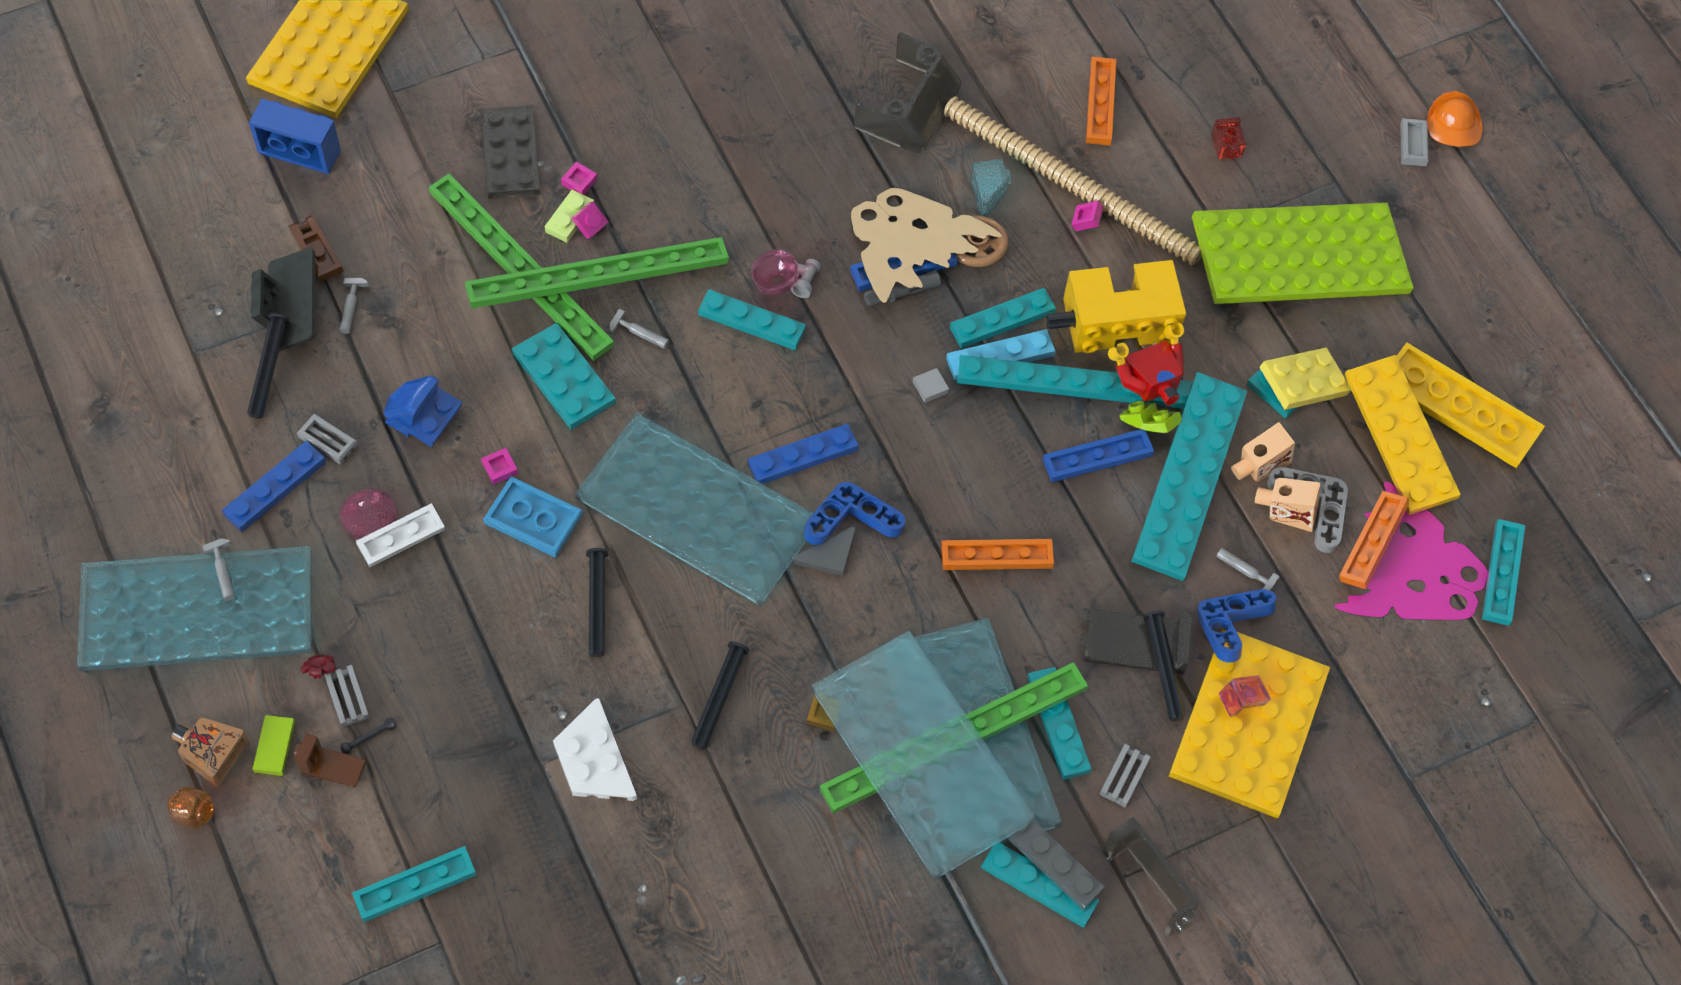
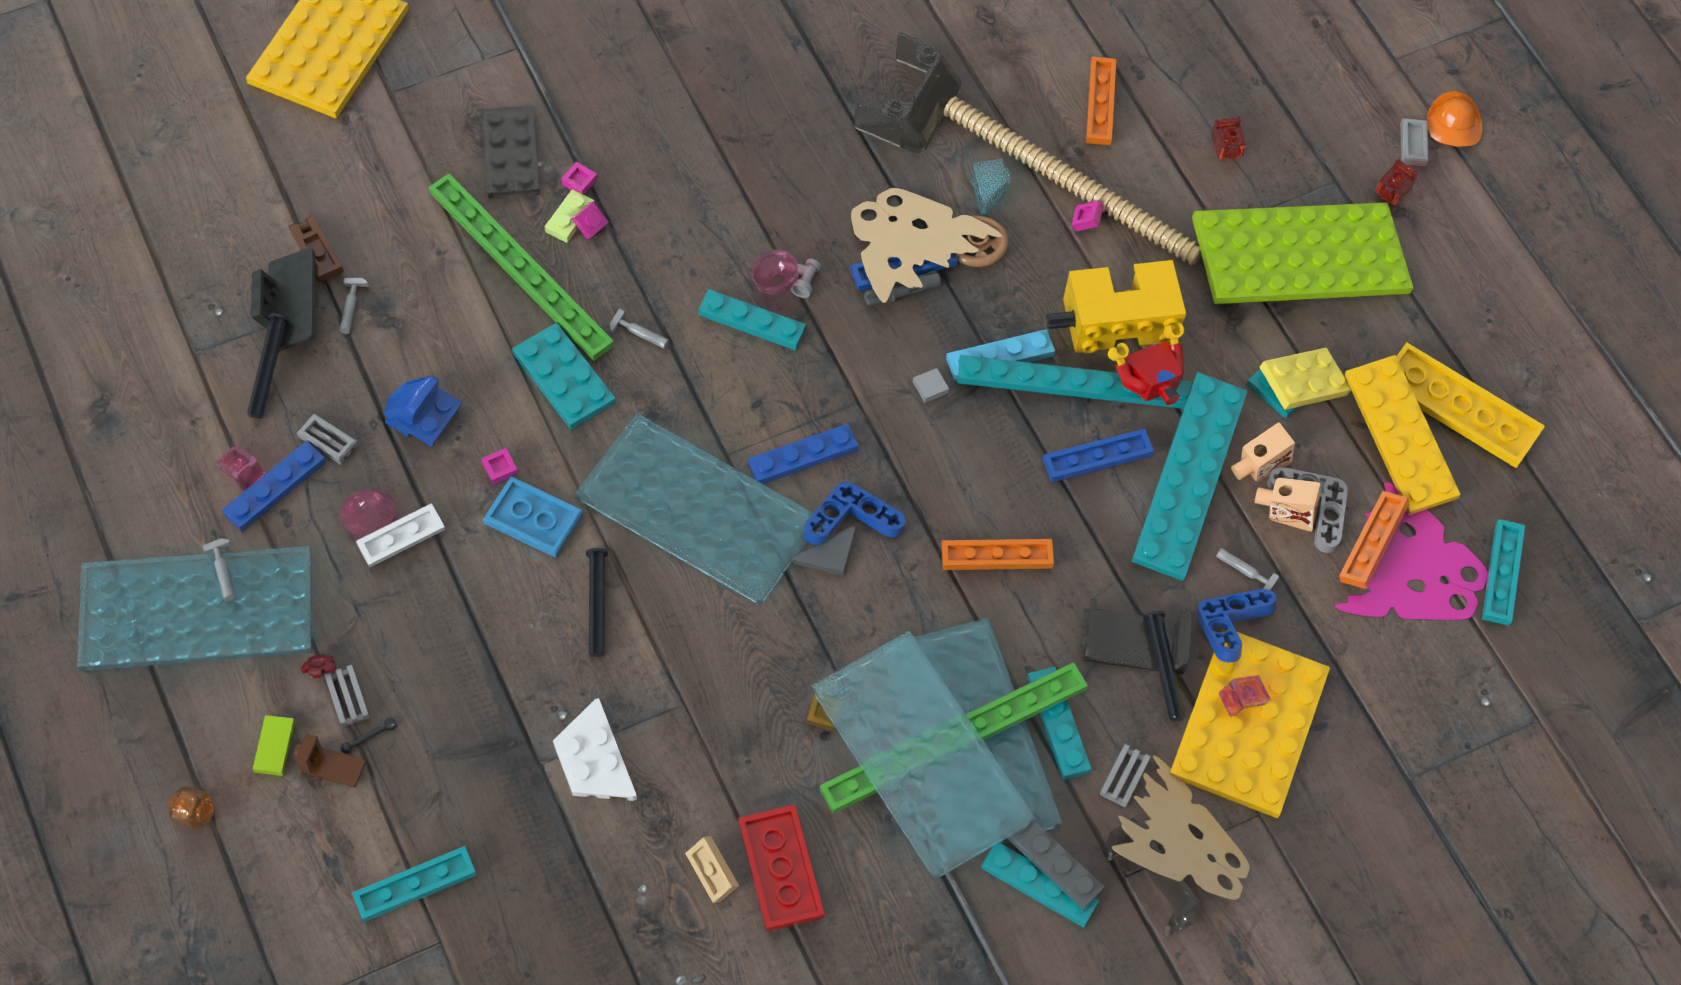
(210, 748): medium nougat torso -> none
(241, 467): none -> clear pink bracket
(295, 136): blue brick -> none
(596, 272): bright green plate -> none
(712, 869): none -> tan plate
(719, 694): black axle -> none
(781, 868): none -> red plate
(1002, 318): teal plate -> none
(1148, 418): lime slope -> none
(1184, 853): none -> tan piece
(1396, 182): none -> clear red brick

